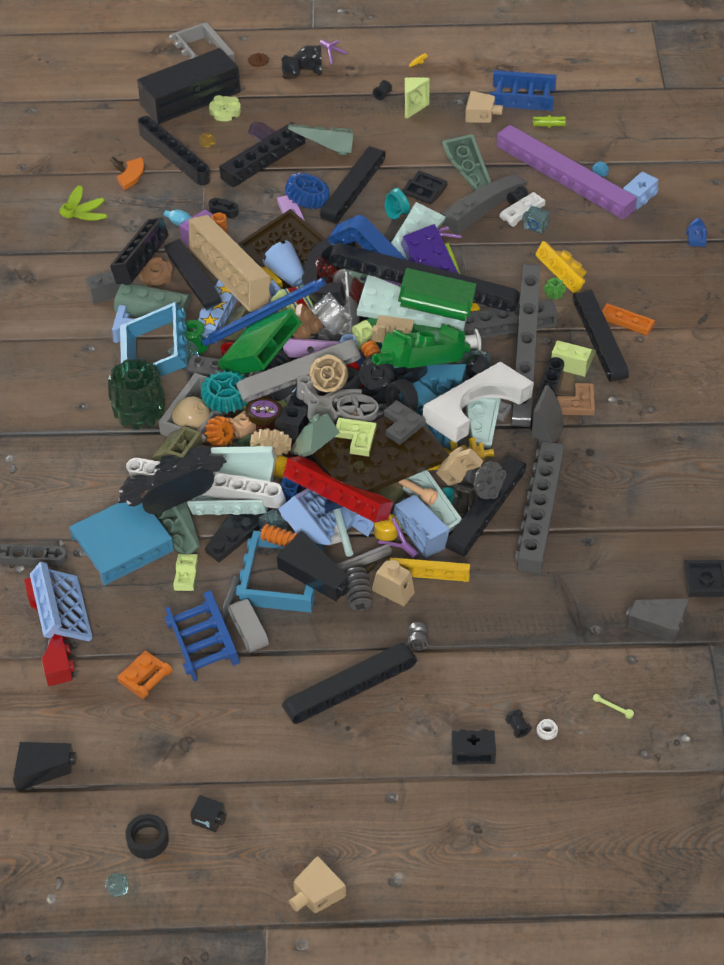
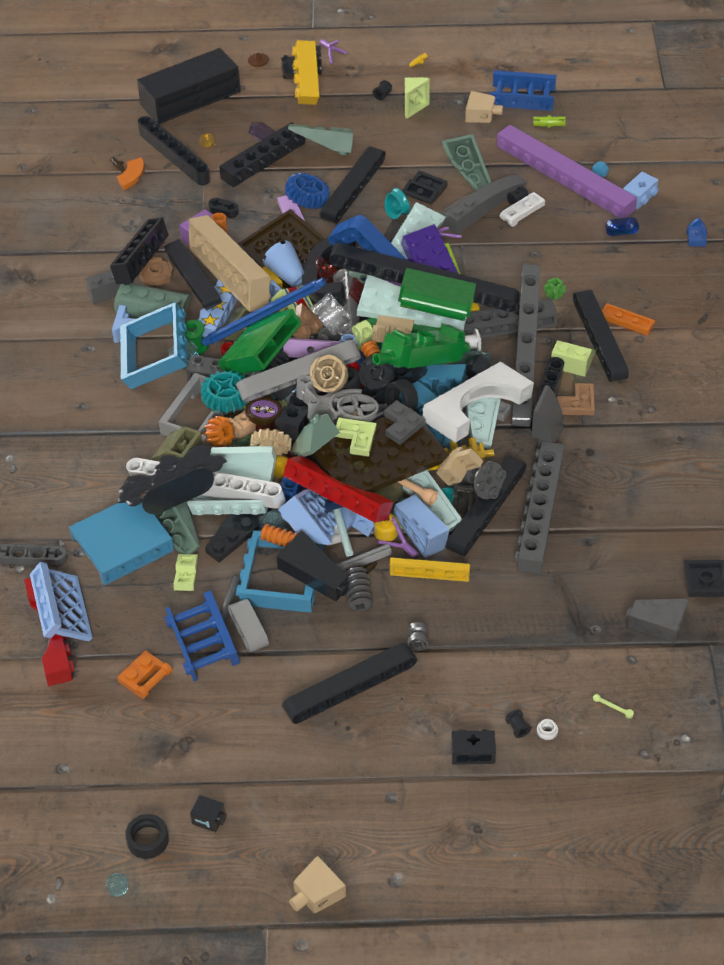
(41, 763): black slope -> none
(72, 209): lime plant -> none
(136, 393): clear green wheel -> none
(177, 216): medium azure plant -> none
(190, 412): tan cylinder -> none
(198, 32): light grey hinge -> none
(217, 107): yellowish green plate -> none
(306, 72): none -> yellow brick
(394, 582): tan torso -> none
(536, 219): clear light blue brick -> none
(562, 266): yellow bracket -> none
(622, 226): none -> clear blue plate

